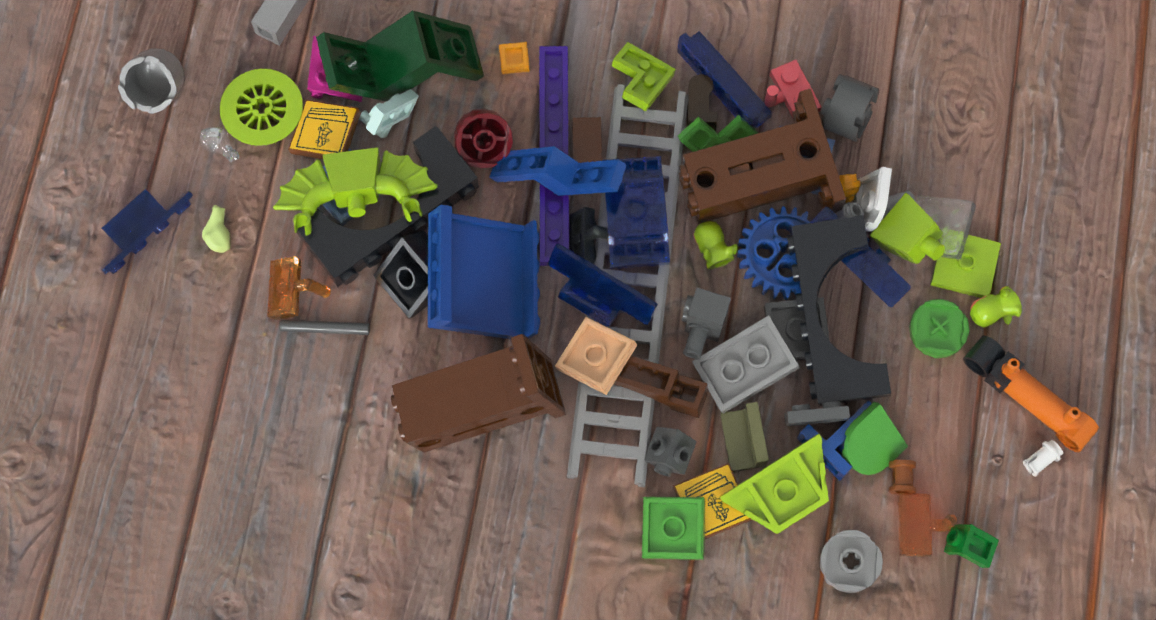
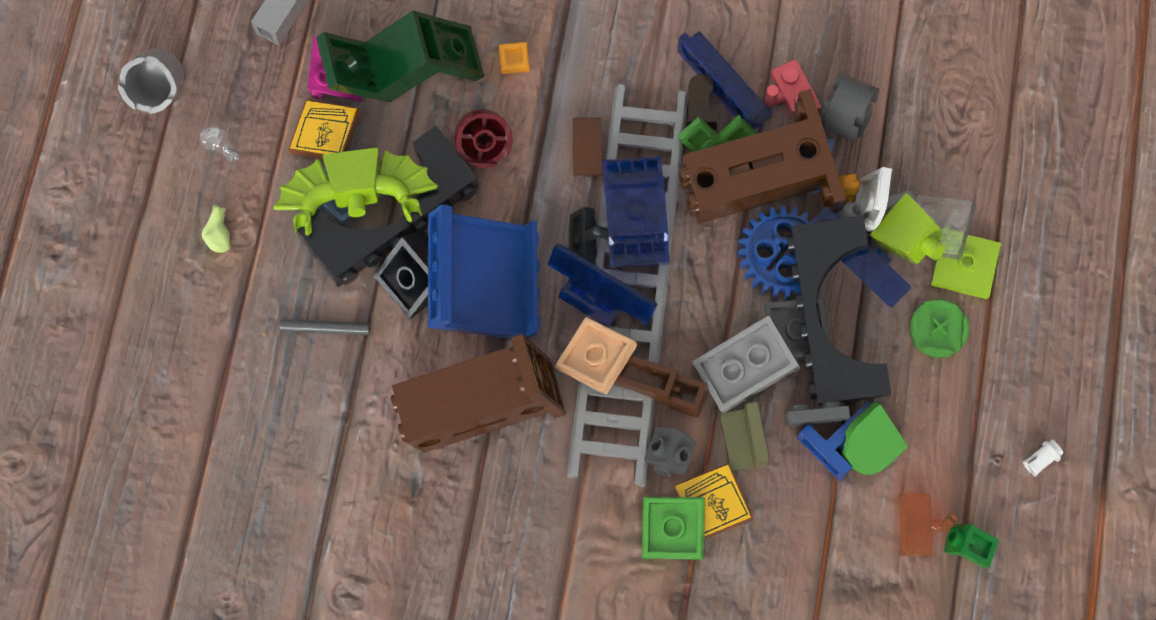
(136, 222): clear blue bracket -> none
(264, 80): lime piece -> none
(286, 288): clear orange plate -> none
(387, 114): light aqua plate -> none
(553, 132): dark purple plate -> none
(559, 171): blue bracket -> none
(648, 75): lime plate -> none
(704, 320): dark grey brick -> none
(712, 245): lime animal -> none
(784, 488): lime wing -> none
(864, 550): light grey plate -> none
(902, 477): dark orange bush -> none
(991, 308): lime animal -> none
(1007, 374): orange piece -> none

